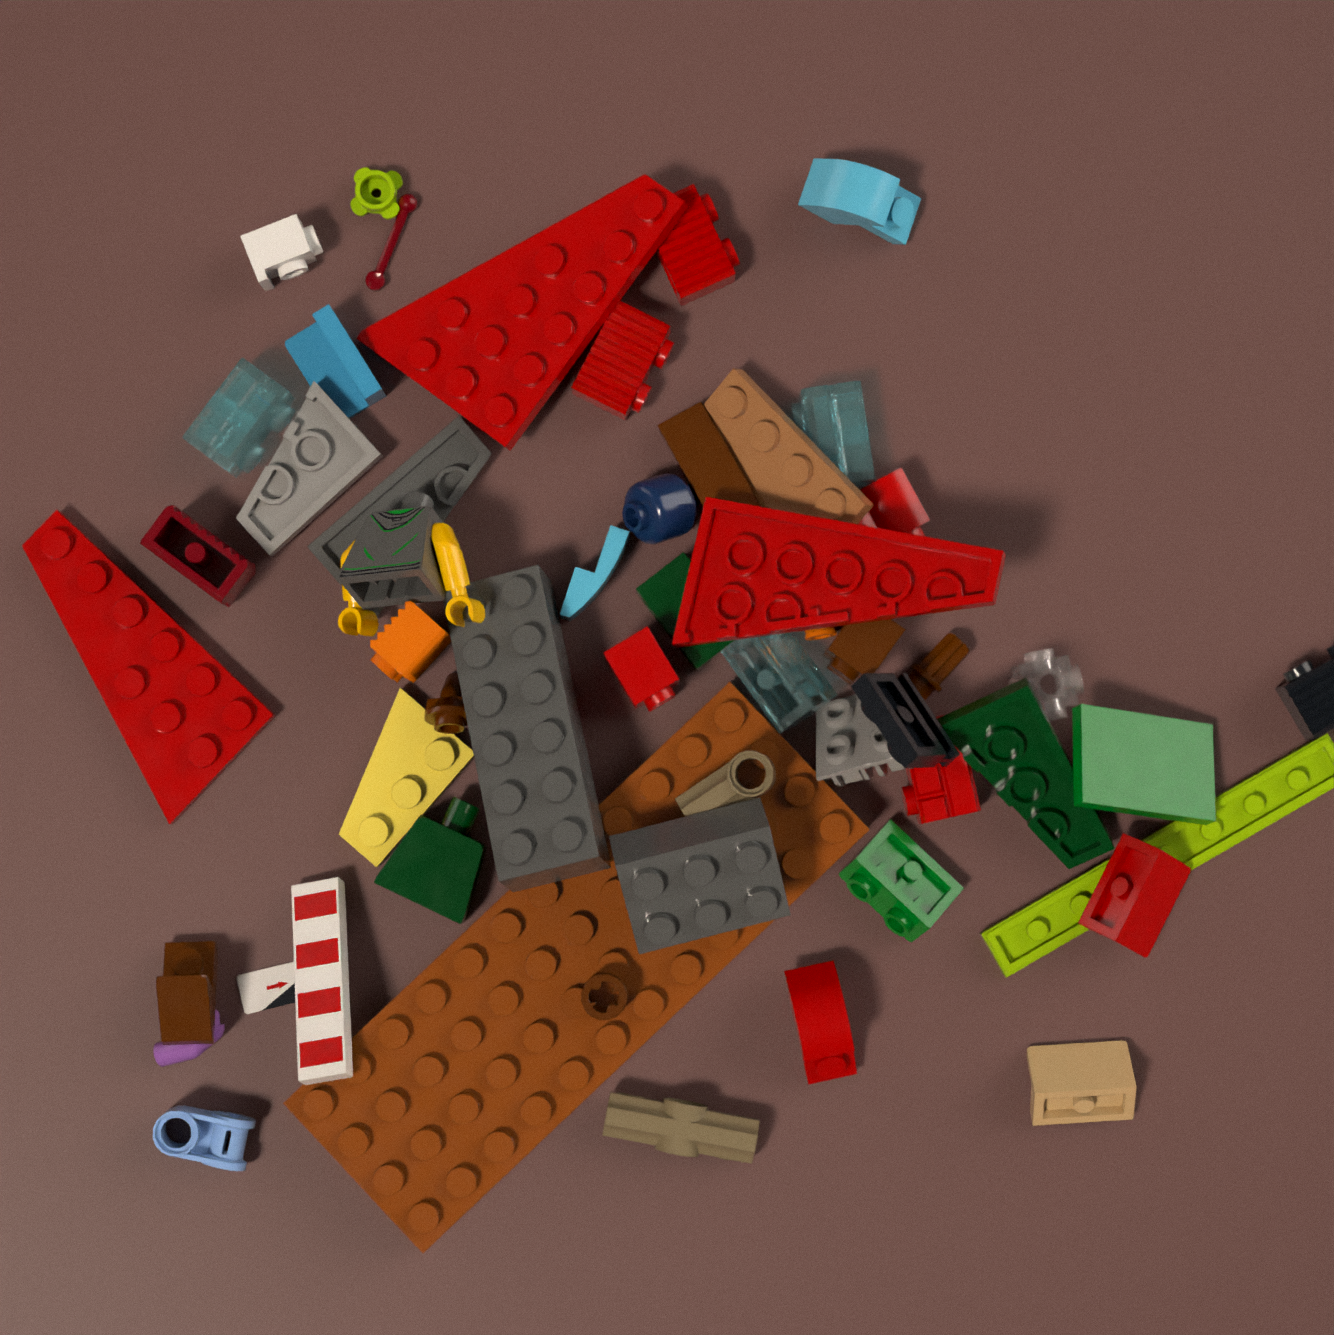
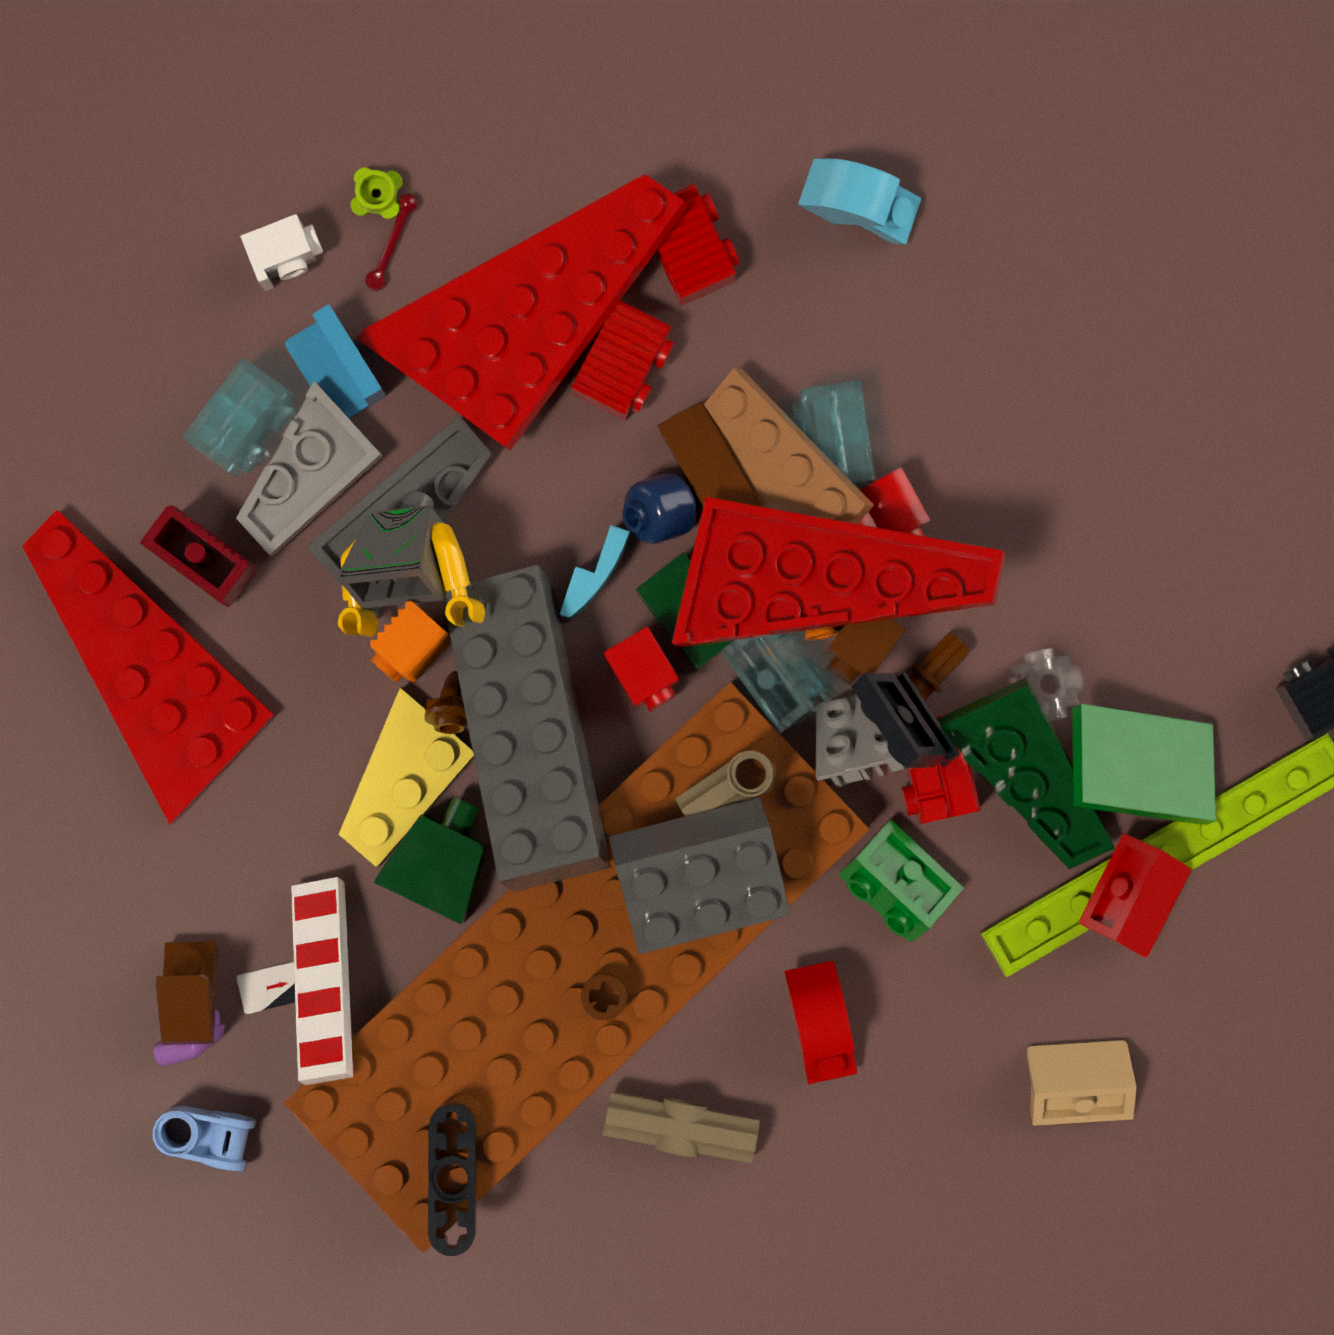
(439, 1217): none -> black beam

